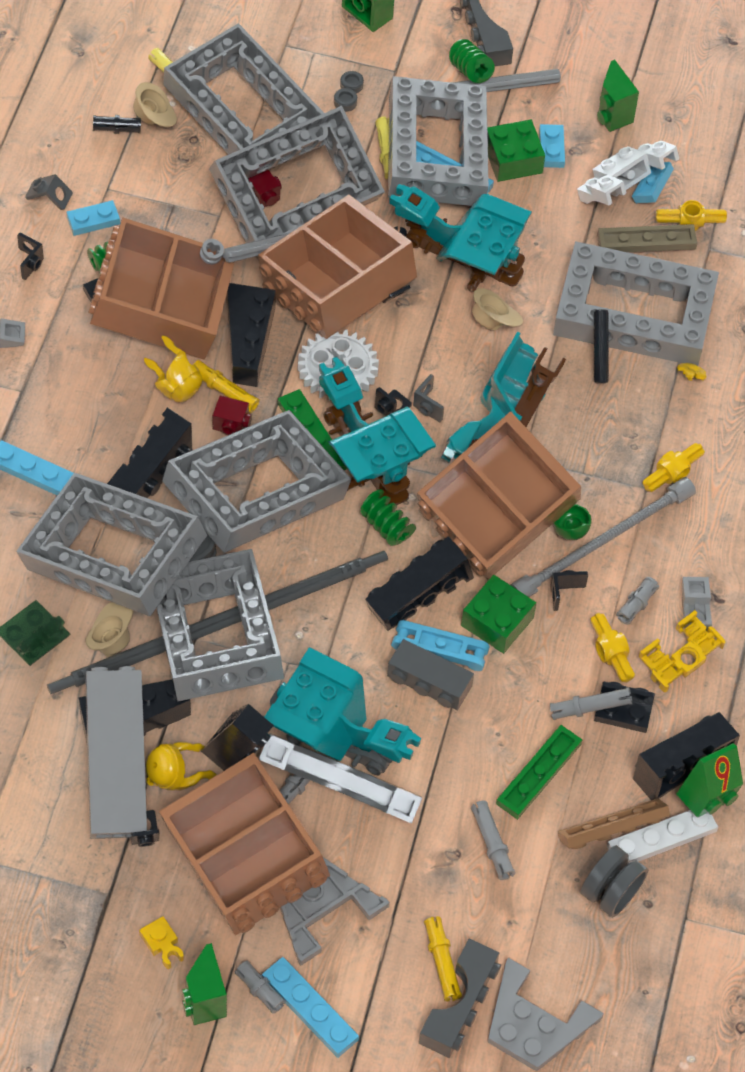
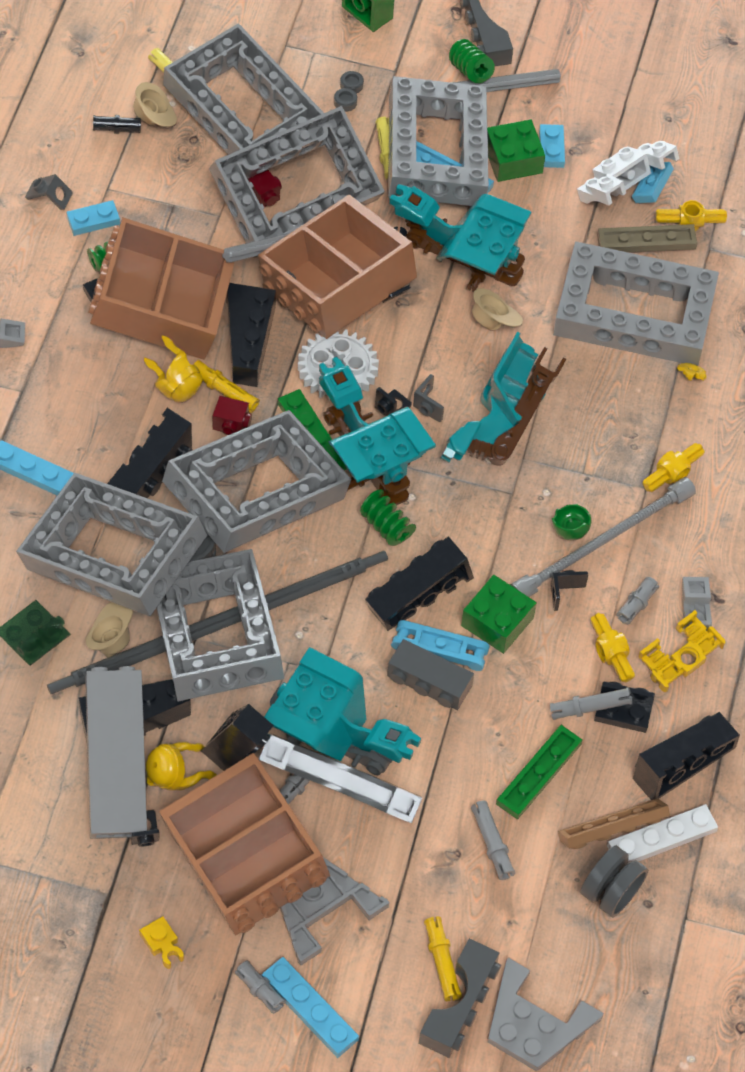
(35, 257): black bracket -> none
(204, 991): green slope -> none
(209, 257): light grey bush -> none
(498, 496): nougat container -> none
(601, 346): black axle -> none
(617, 99): green slope -> none
(713, 782): green slope -> none

